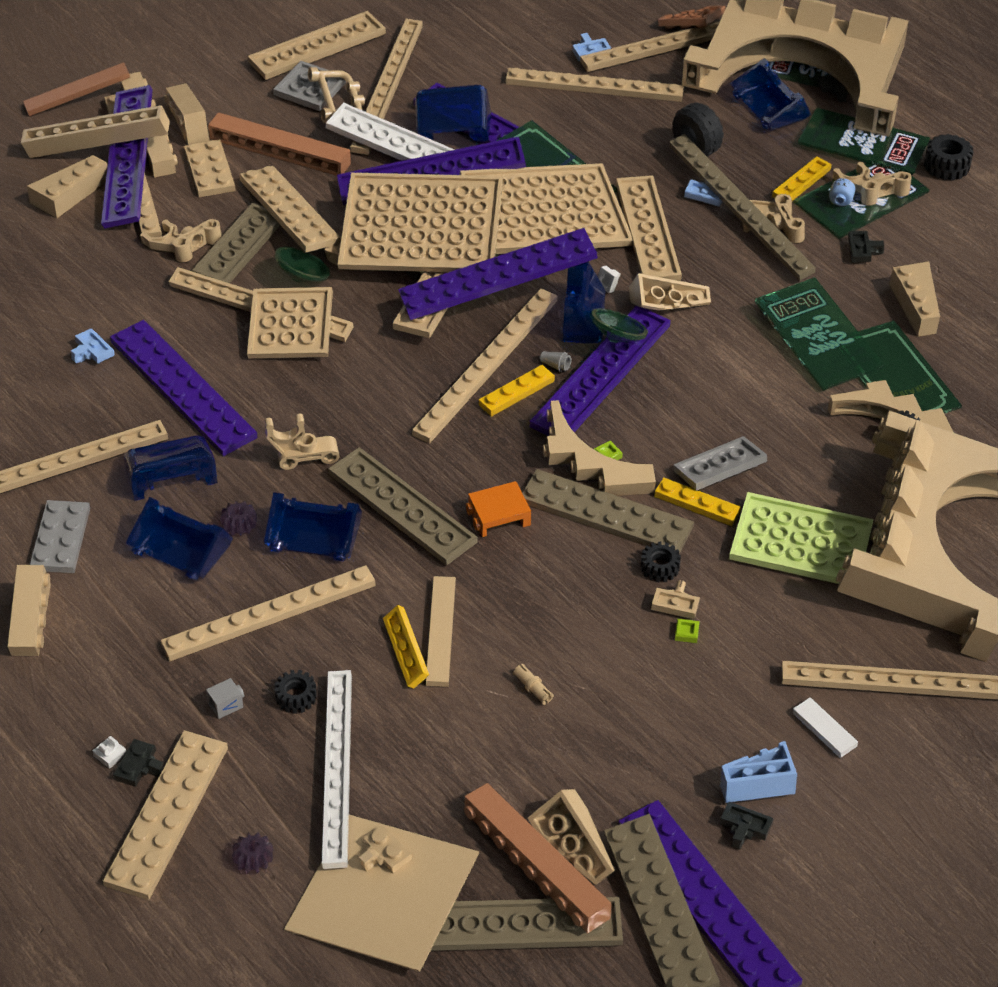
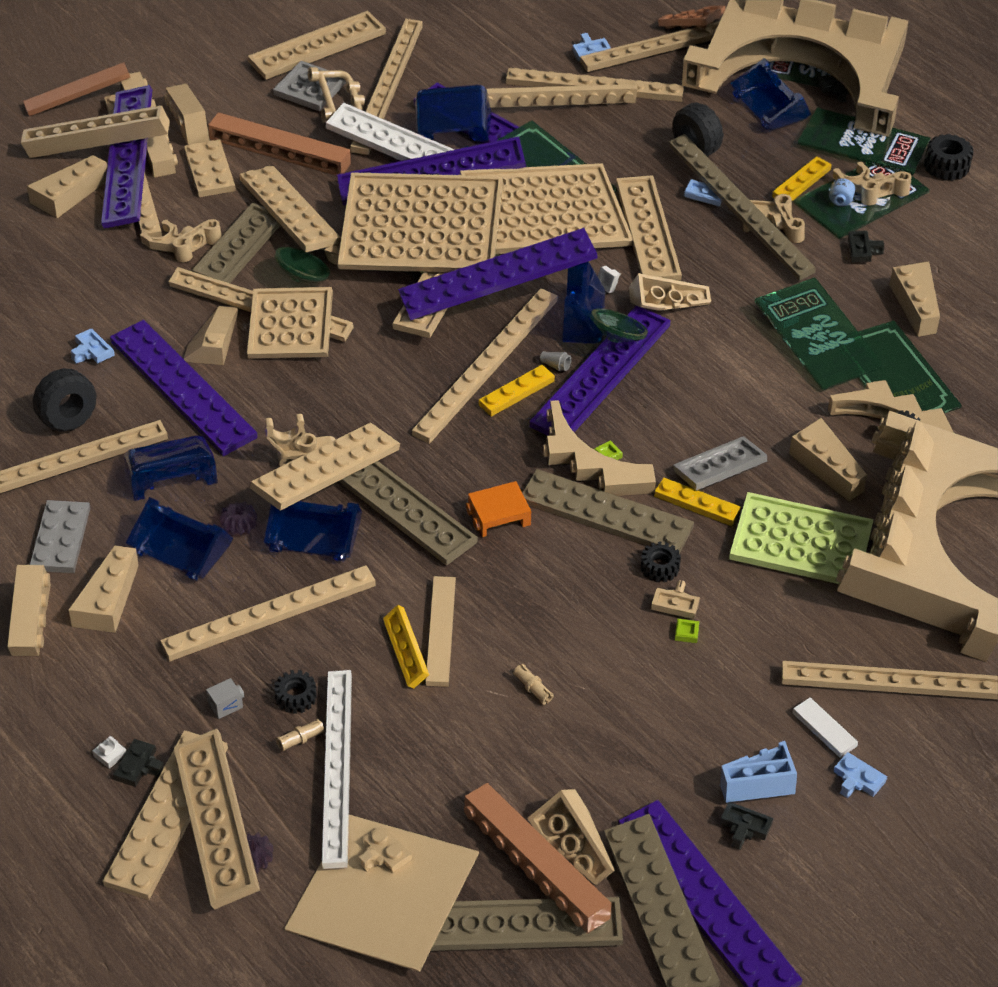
(51, 392): none -> black tyre
(106, 593): none -> tan wedge
(214, 337): none -> tan wedge
(216, 819): none -> tan plate
(300, 735): none -> tan pin
(324, 466): none -> tan plate
(562, 95): none -> tan plate
(828, 459): none -> tan wedge
(858, 776): none -> light blue hinge

